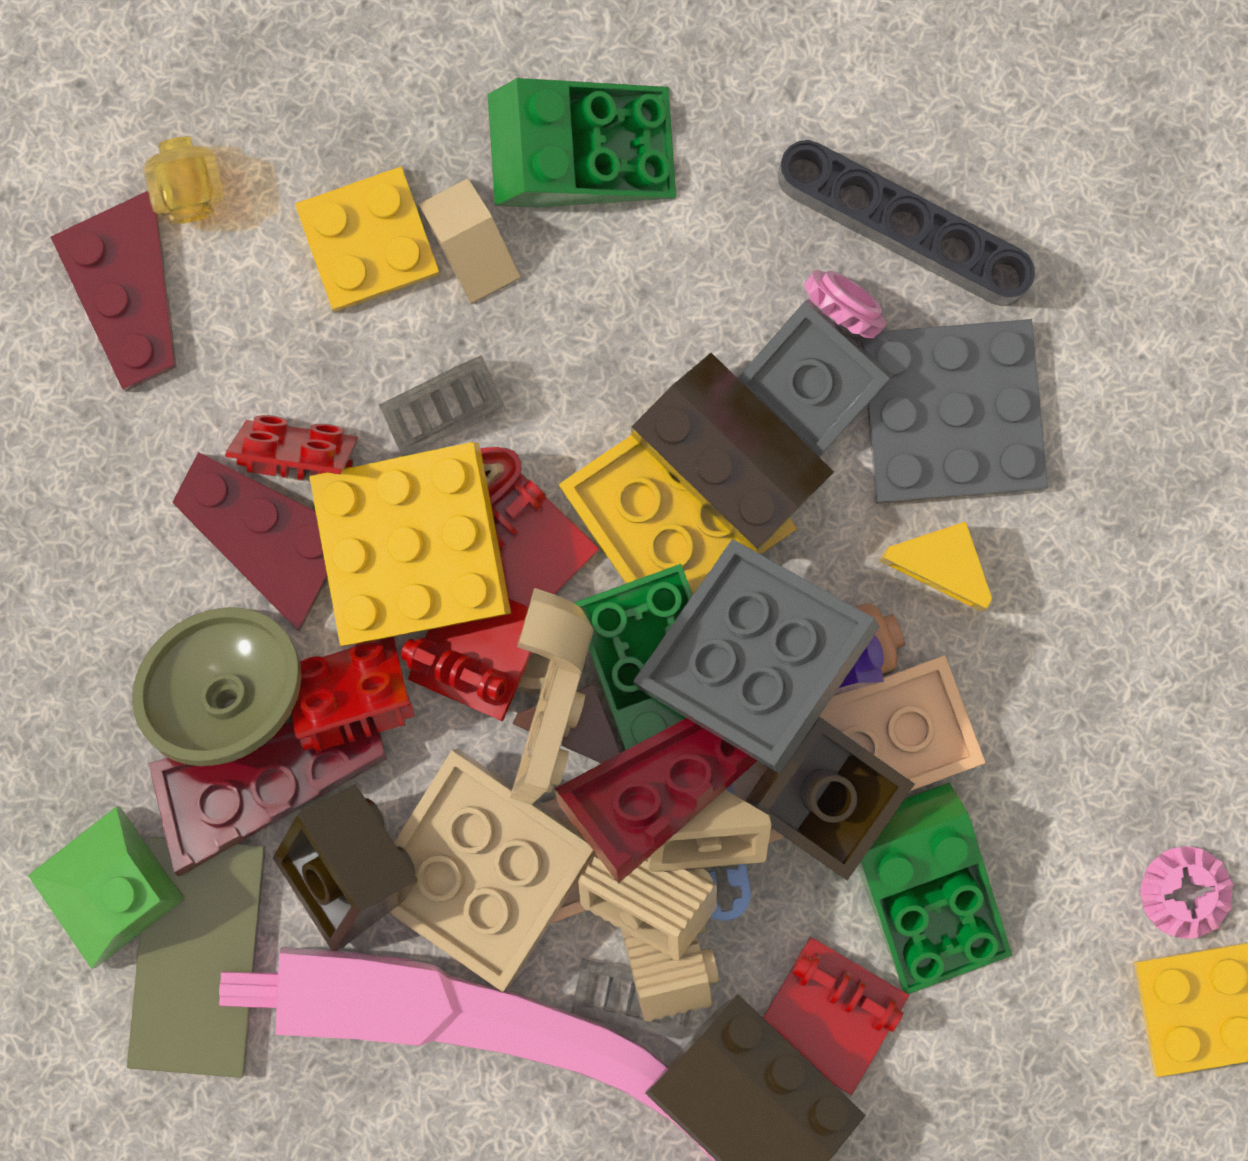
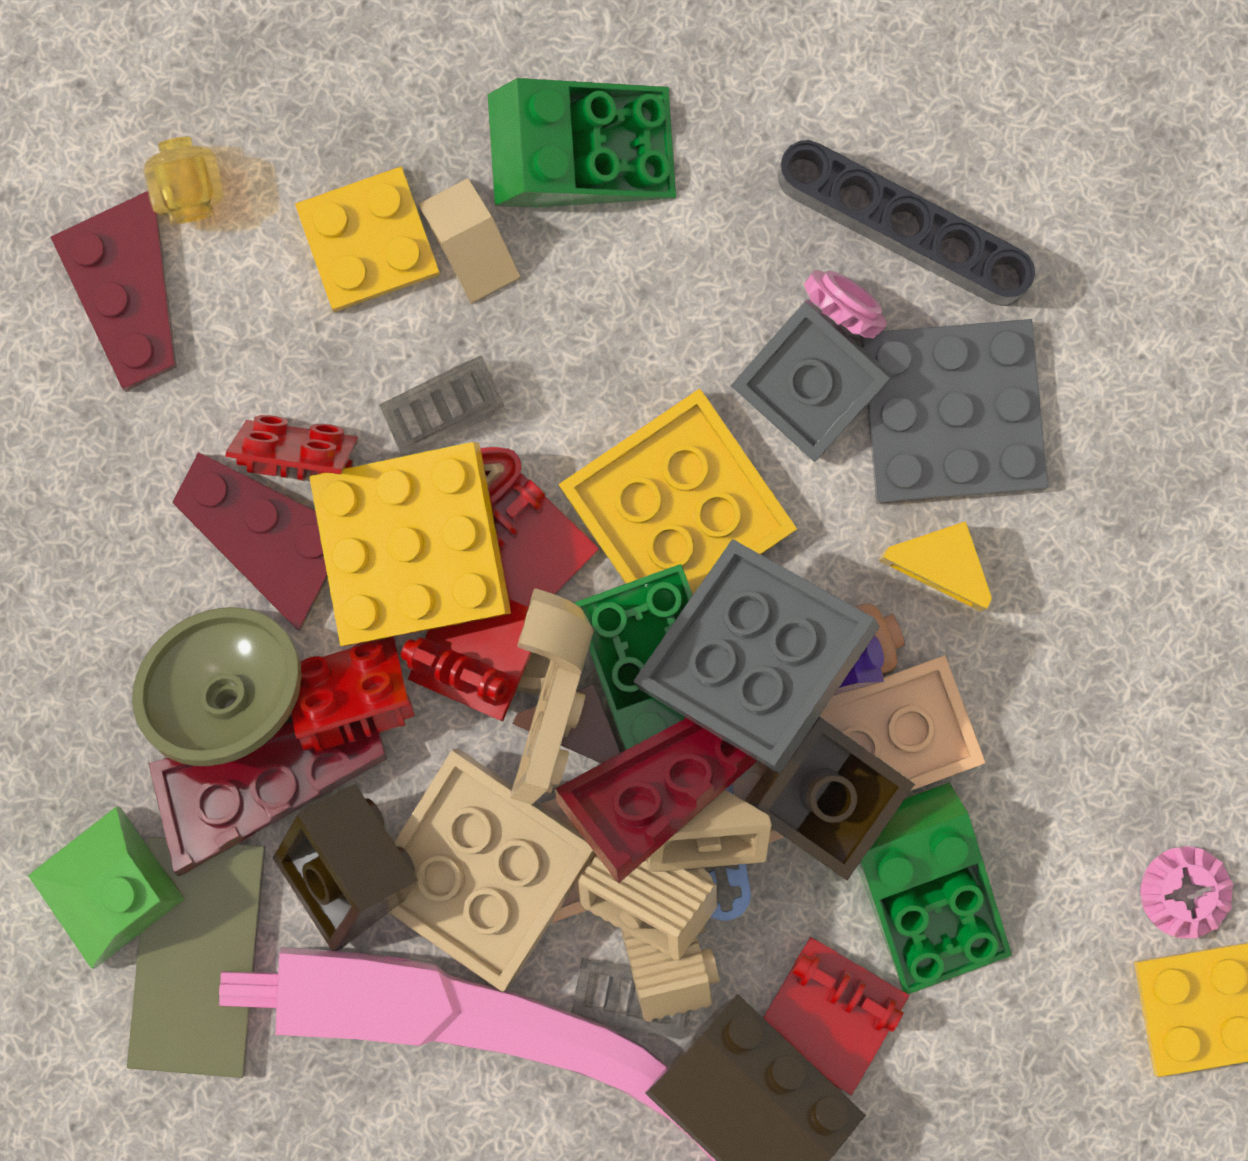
(731, 452): dark brown slope -> none

